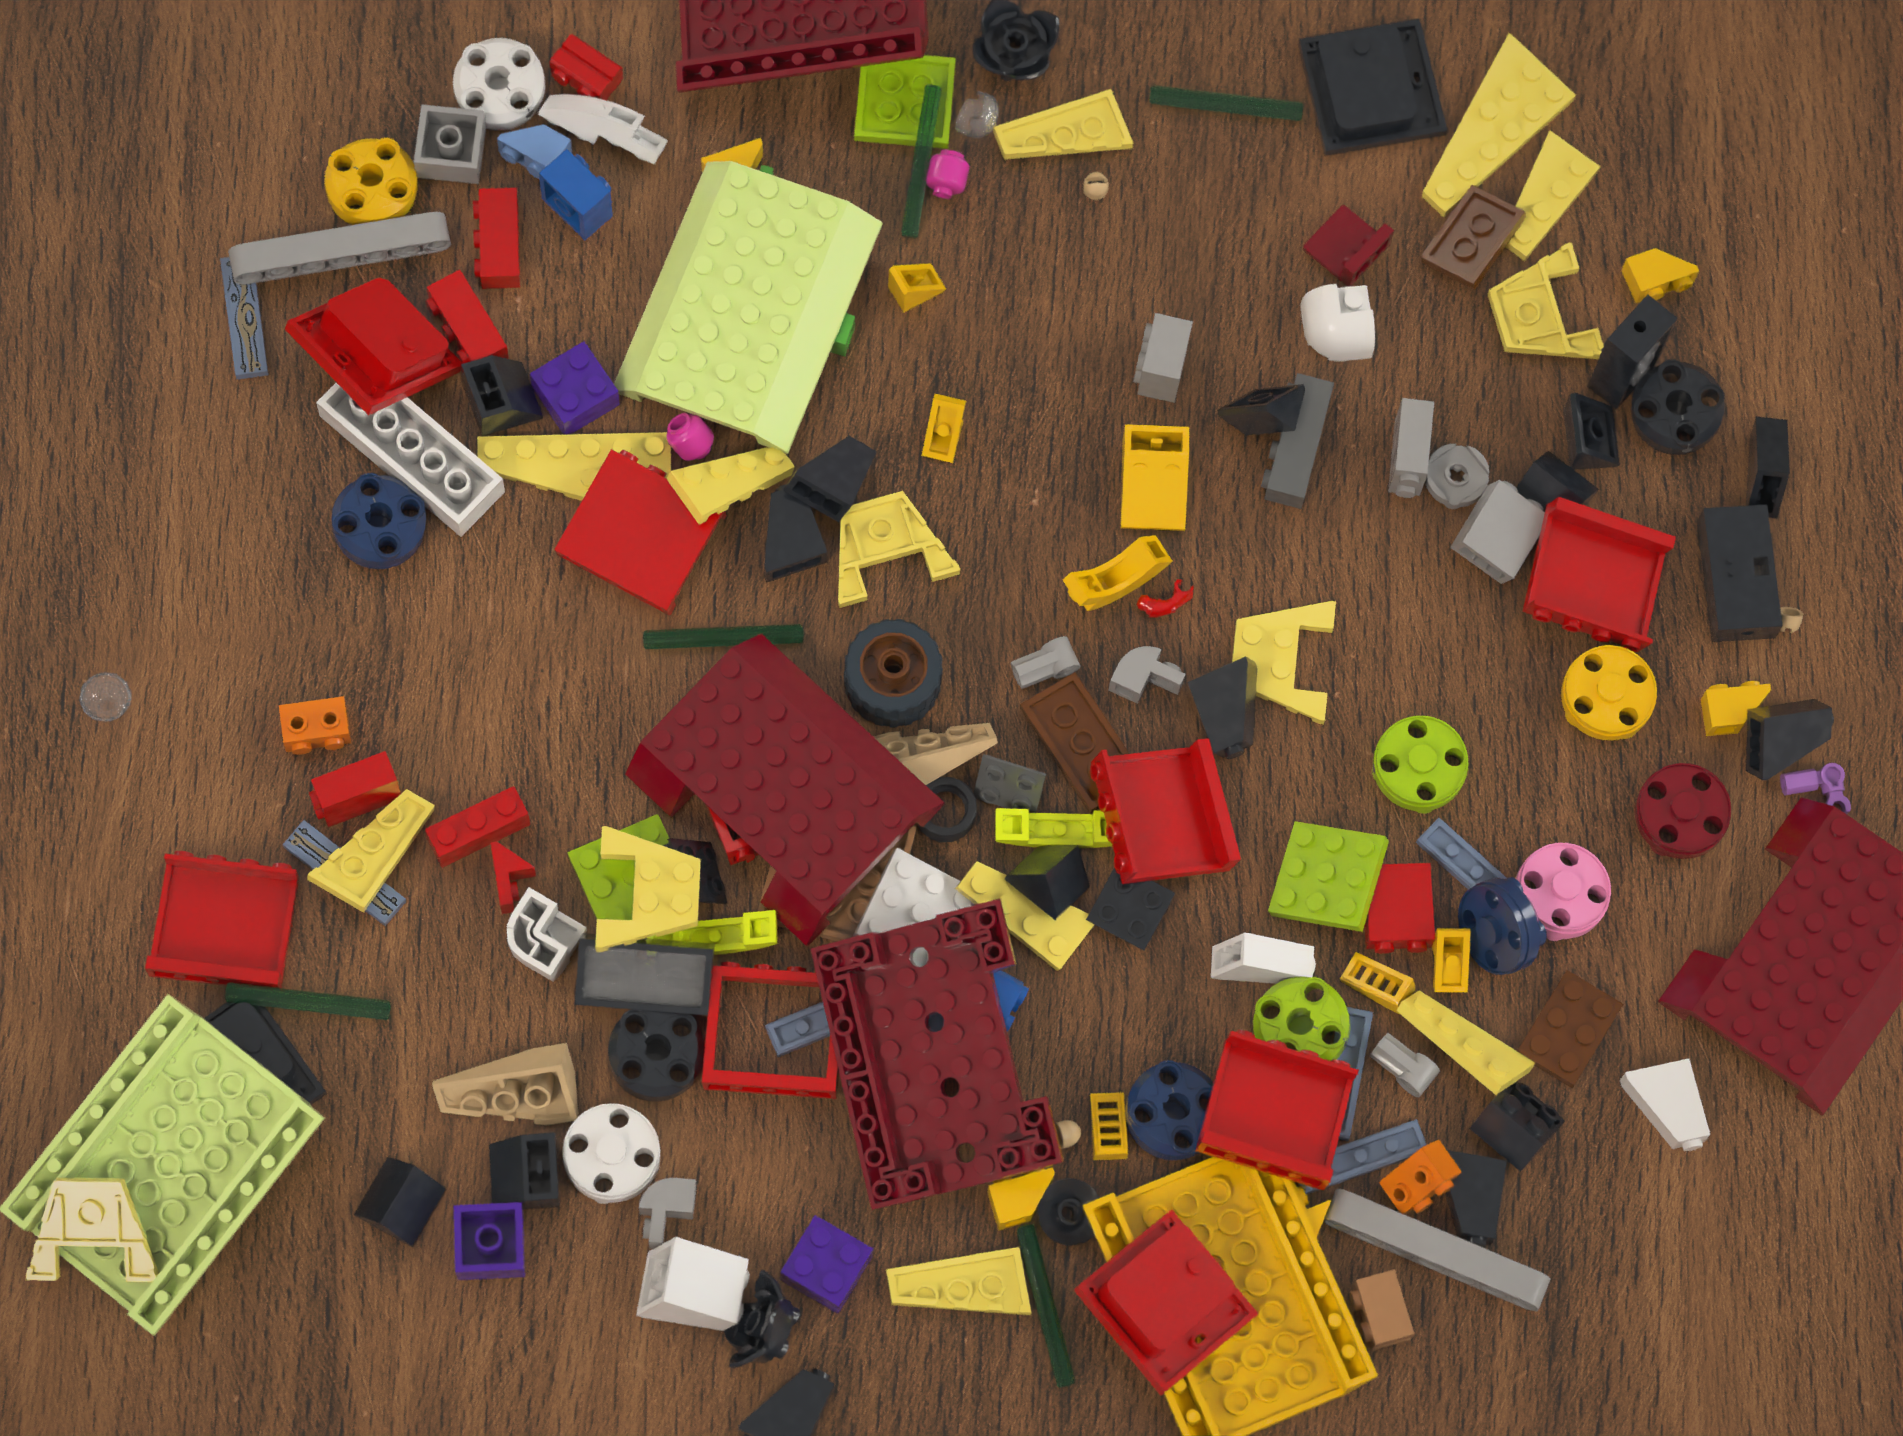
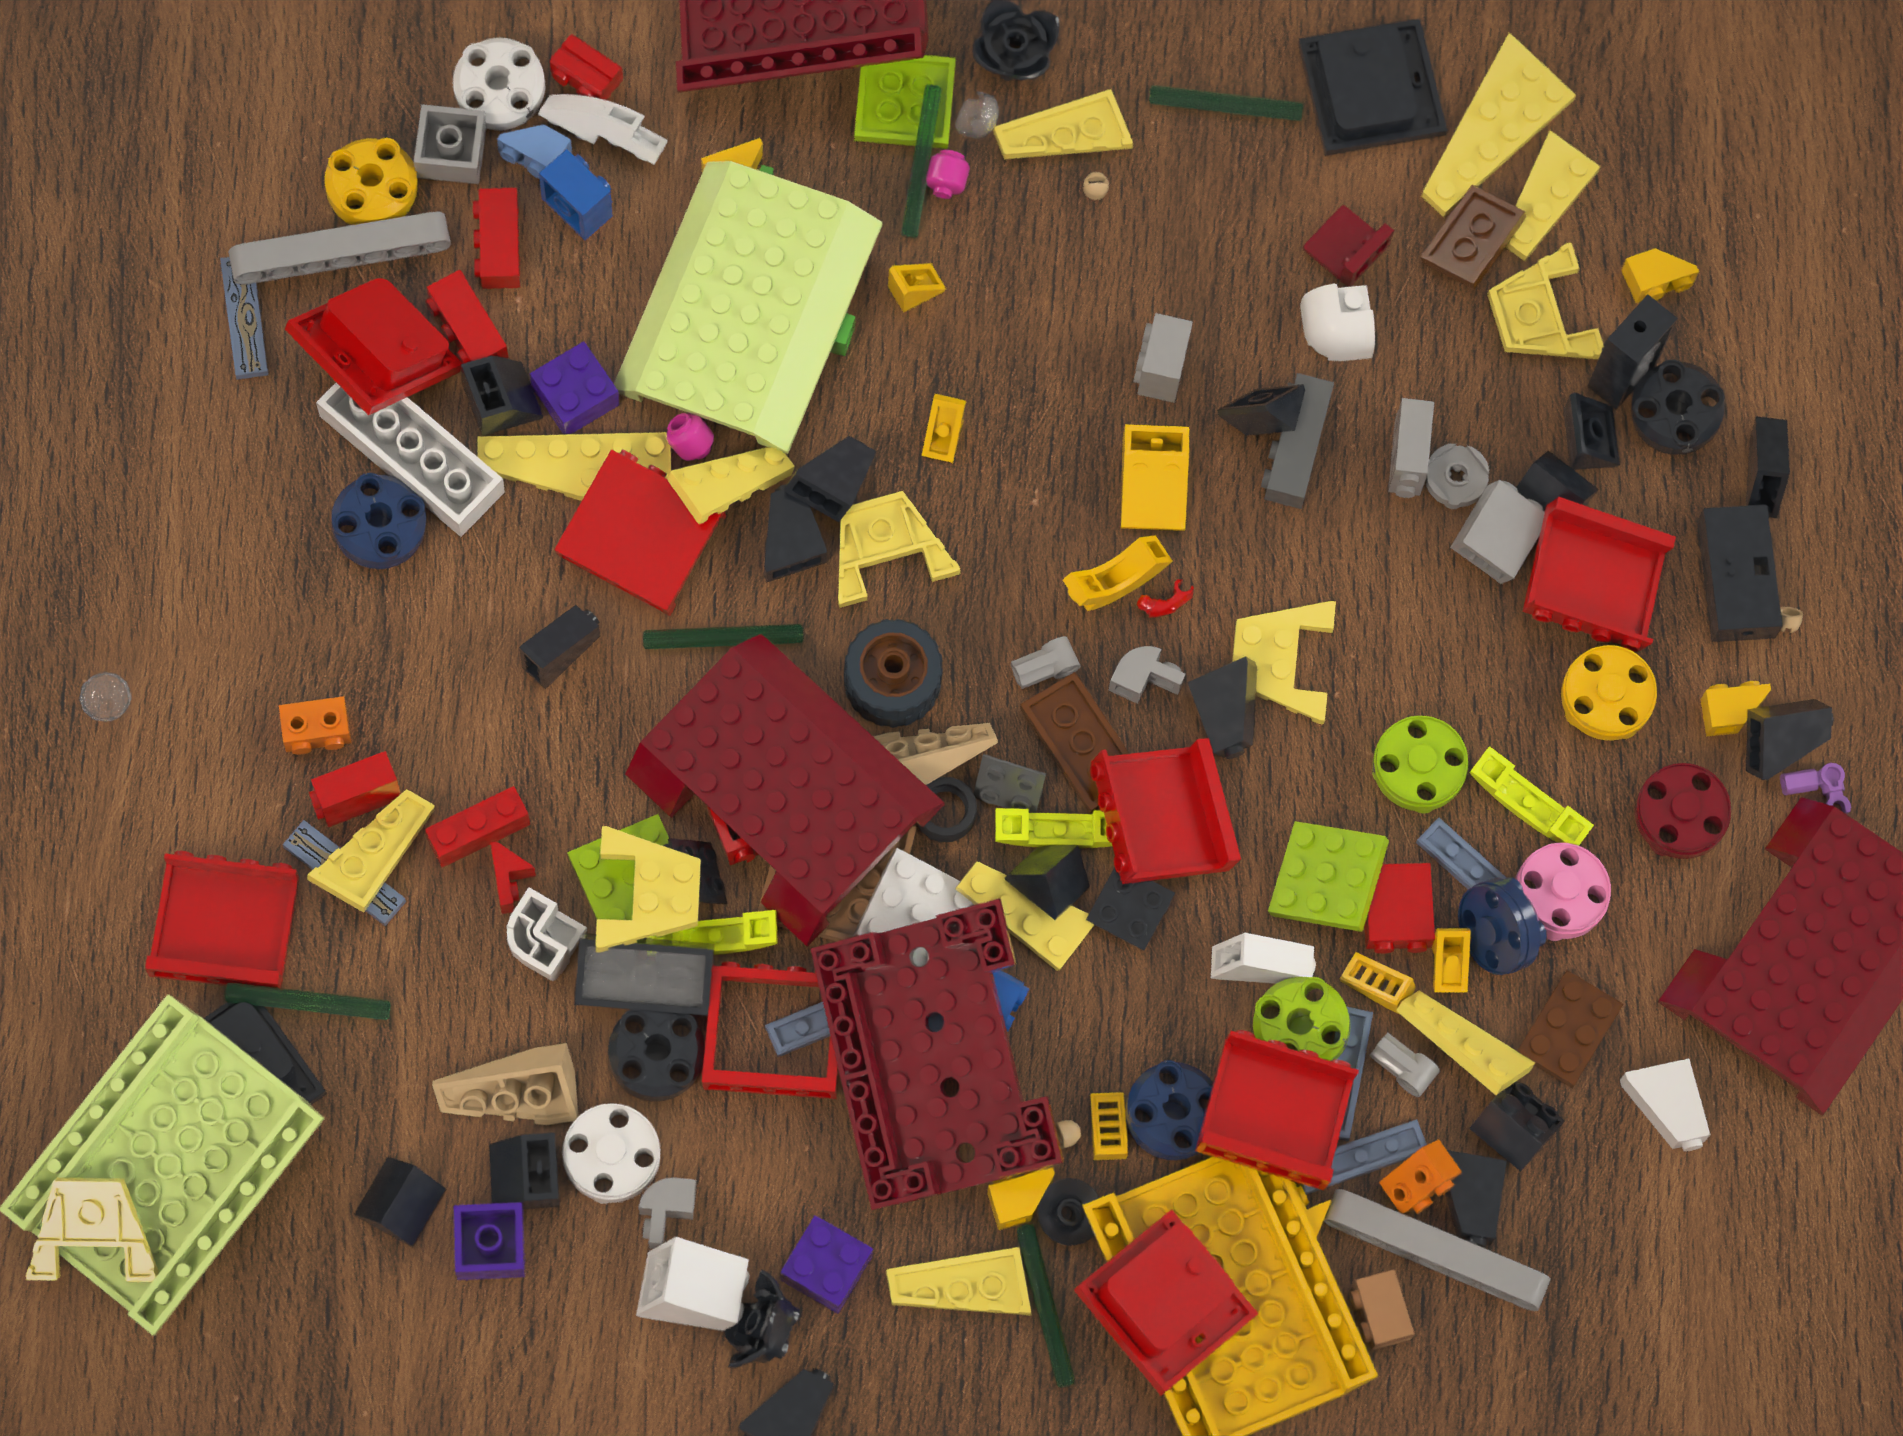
(559, 645): none -> black slope
(1528, 801): none -> neon yellow slope

